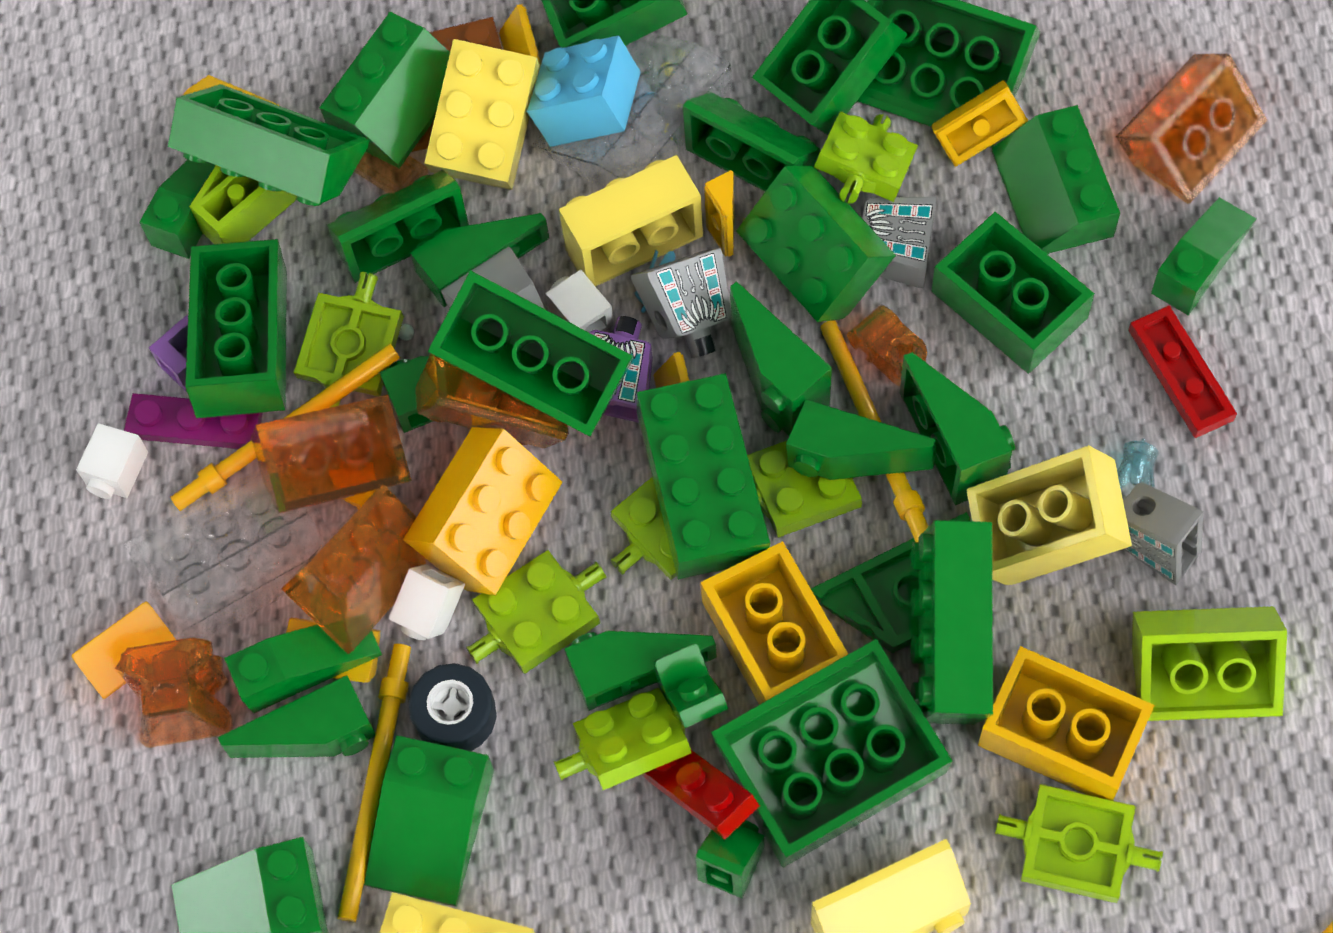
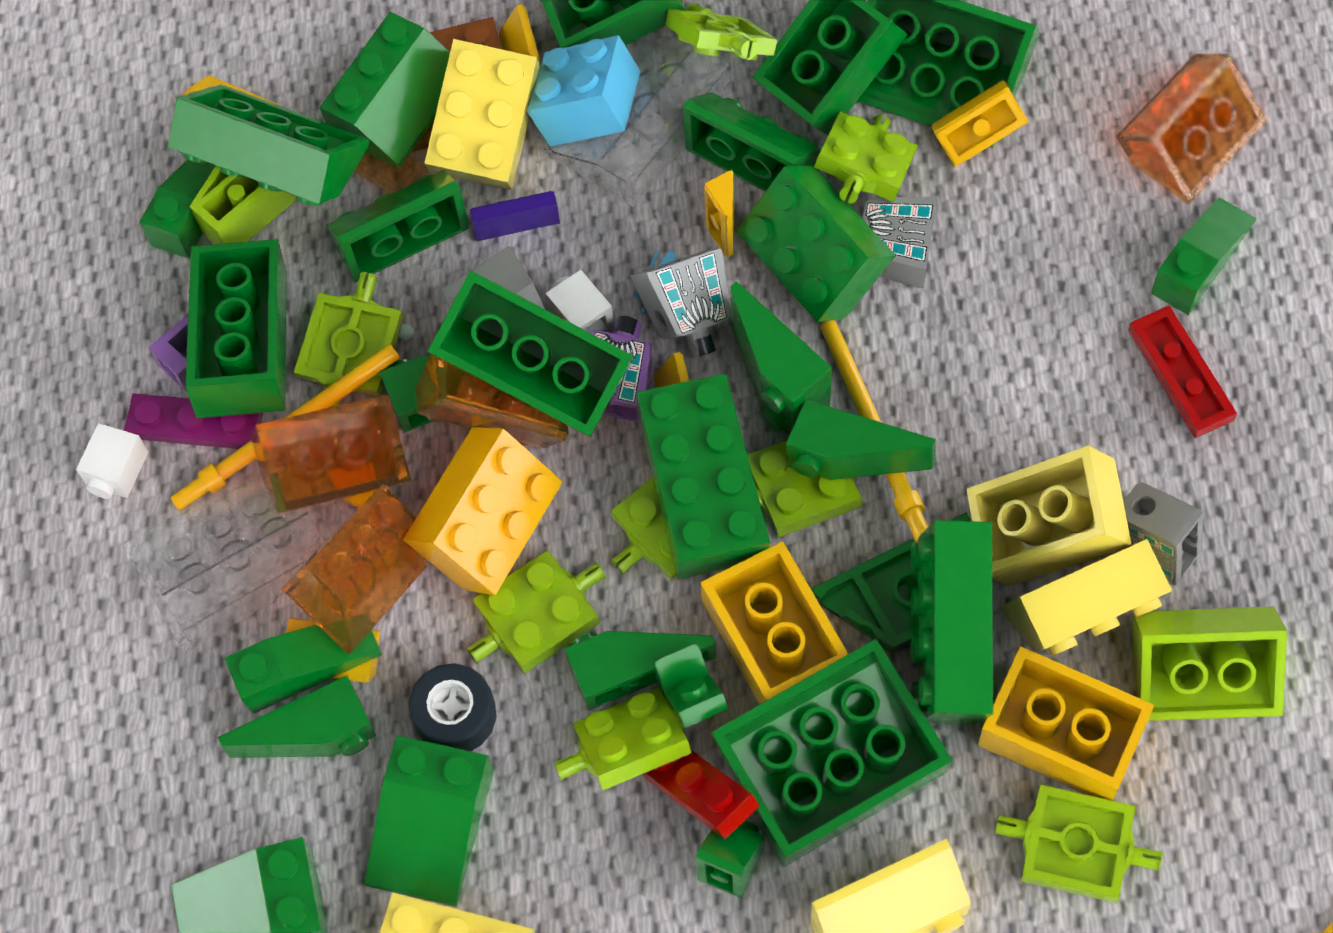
(102, 653): yellow slope -> none
(176, 691): clear orange piece -> none
(392, 692): yellow bar -> none
(426, 602): white brick -> none
(458, 250): green slope -> none
(515, 215): none -> dark purple tile
(631, 220): light yellow brick -> none
(716, 32): none -> lime plate
(886, 341): clear orange piece -> none
(967, 434): green slope -> none
(1012, 292): green brick -> none
(1057, 182): green slope -> none
(1089, 599): none -> light yellow slope
(1137, 463): clear light blue piece -> none

